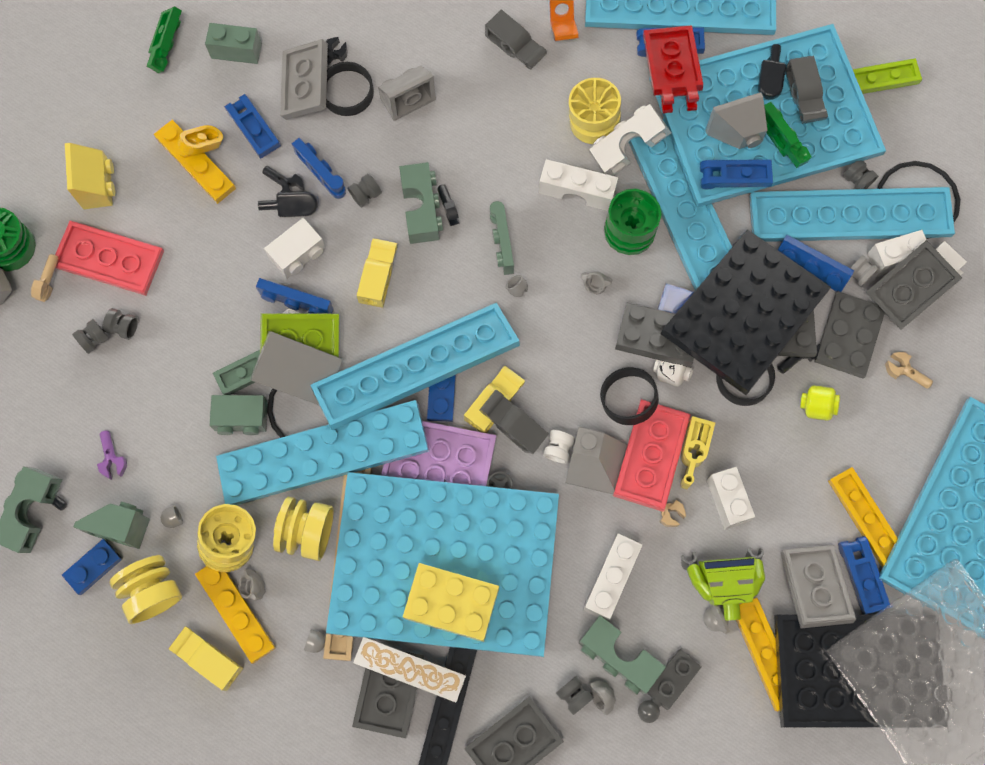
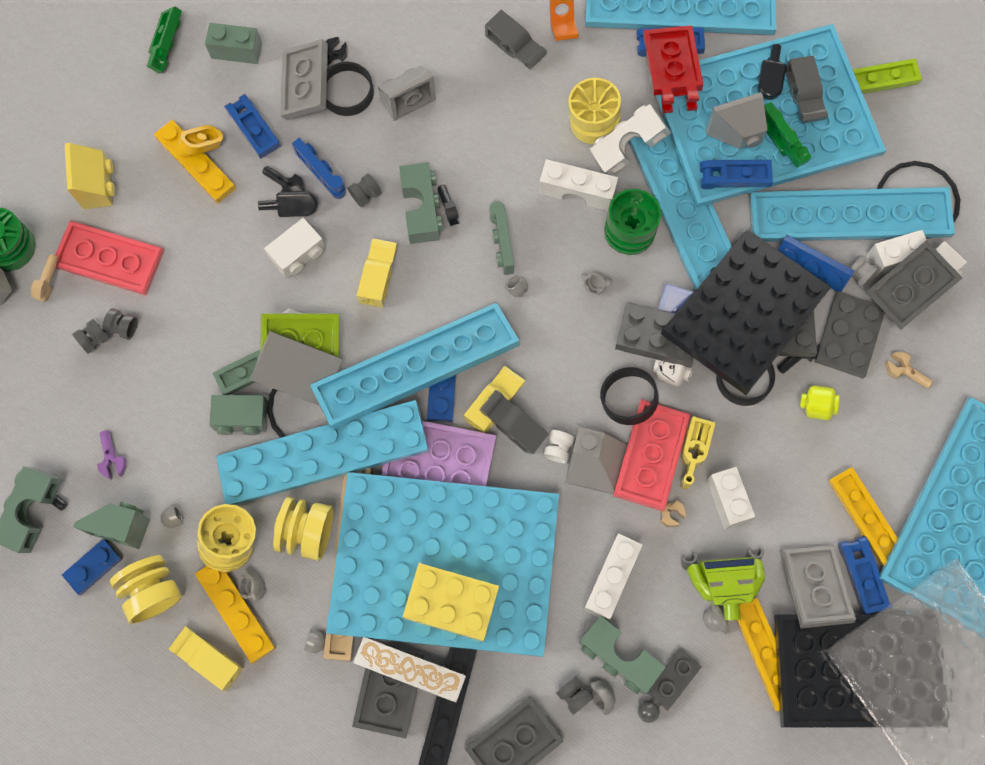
(292, 298): blue plate -> none
(500, 480): dark grey wheel -> none
(860, 175): dark grey wheel -> none

